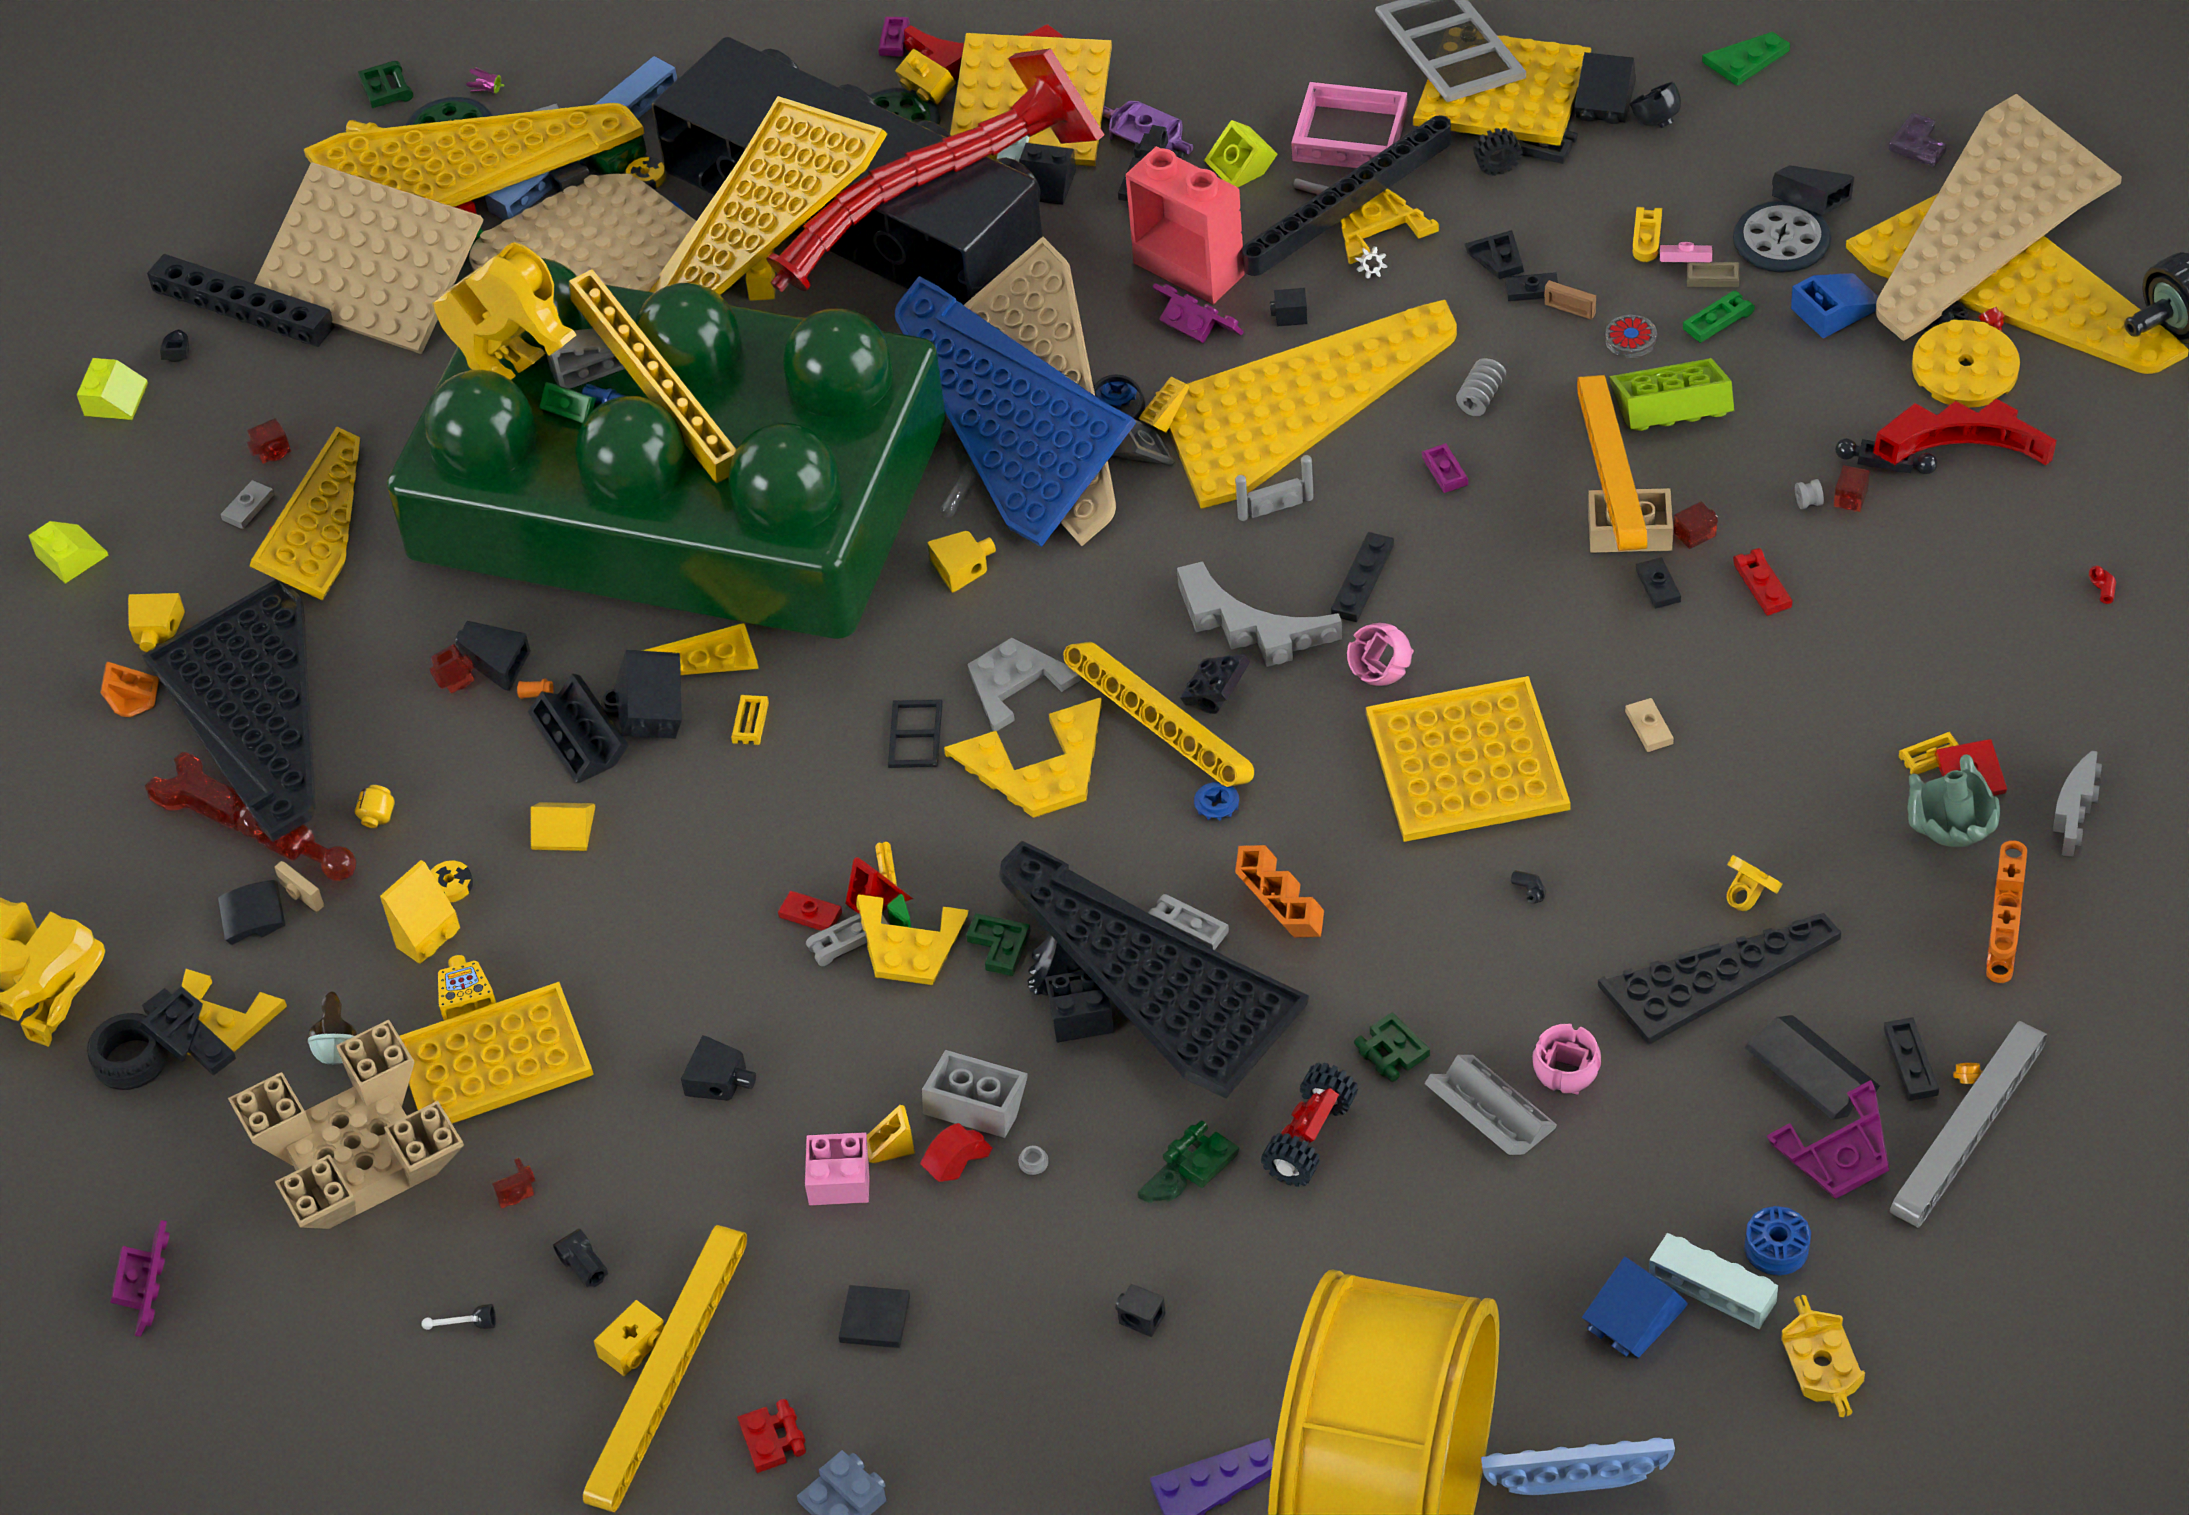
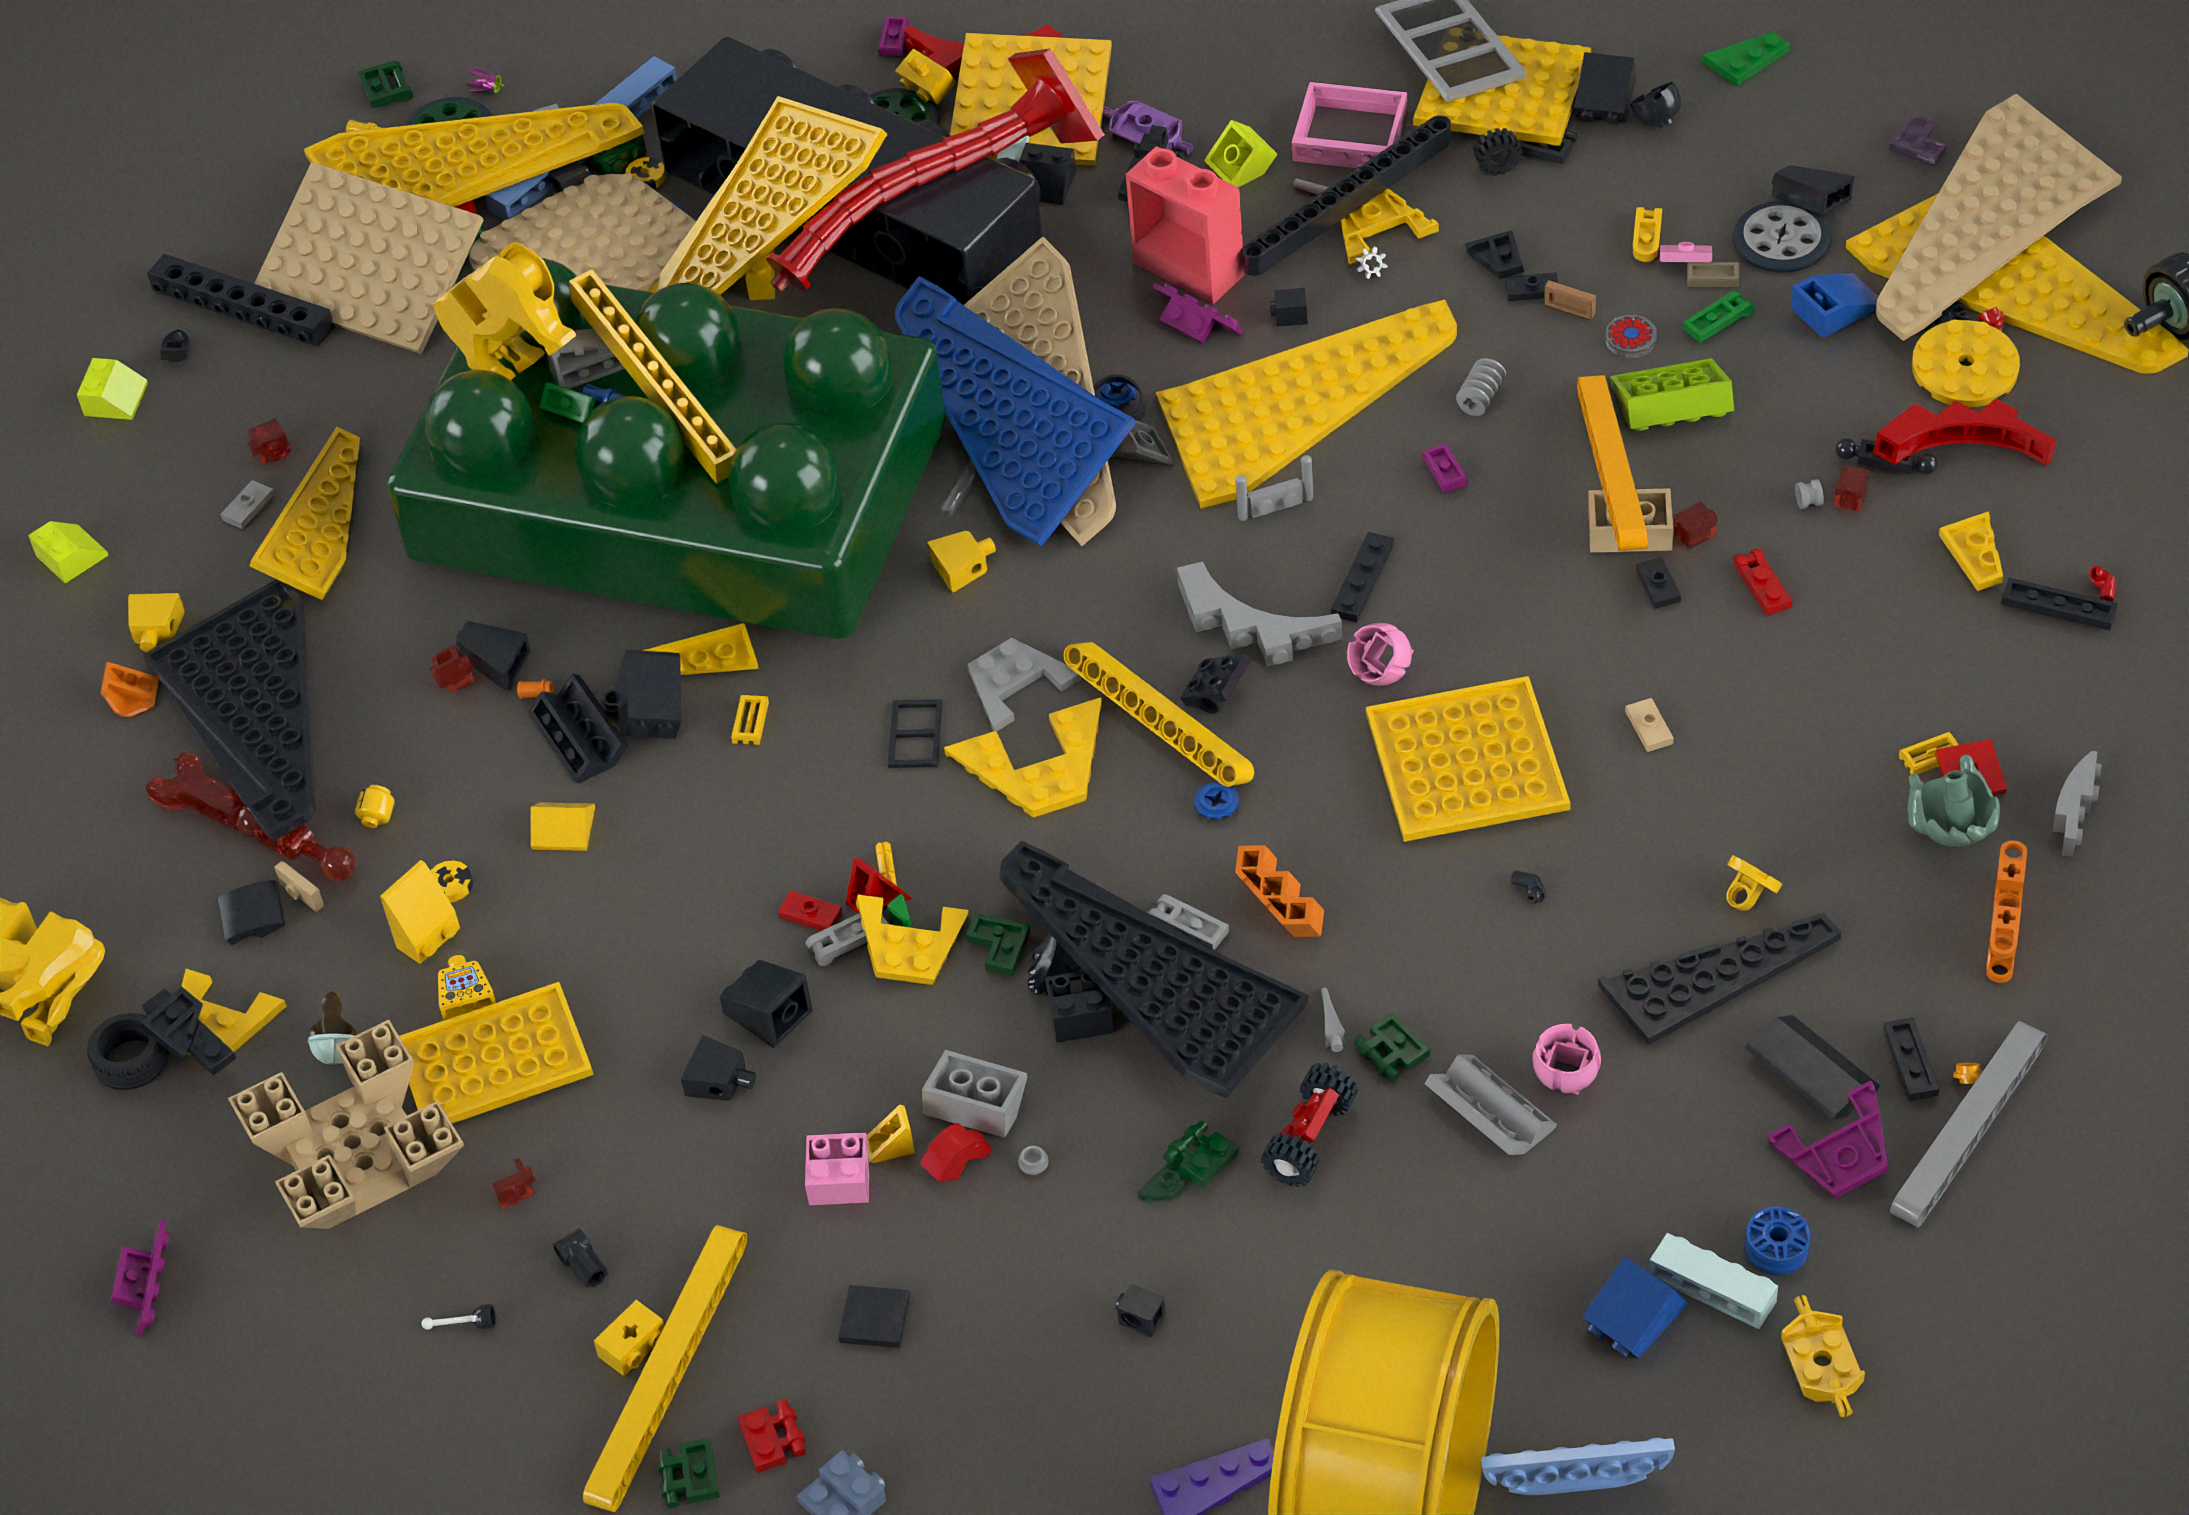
(698, 1471): none -> dark green plate
(768, 1001): none -> black slope
(1163, 407): yellow slope -> none
(1333, 1028): none -> light grey piece
(1974, 550): none -> yellow wing
(2059, 603): none -> black plate

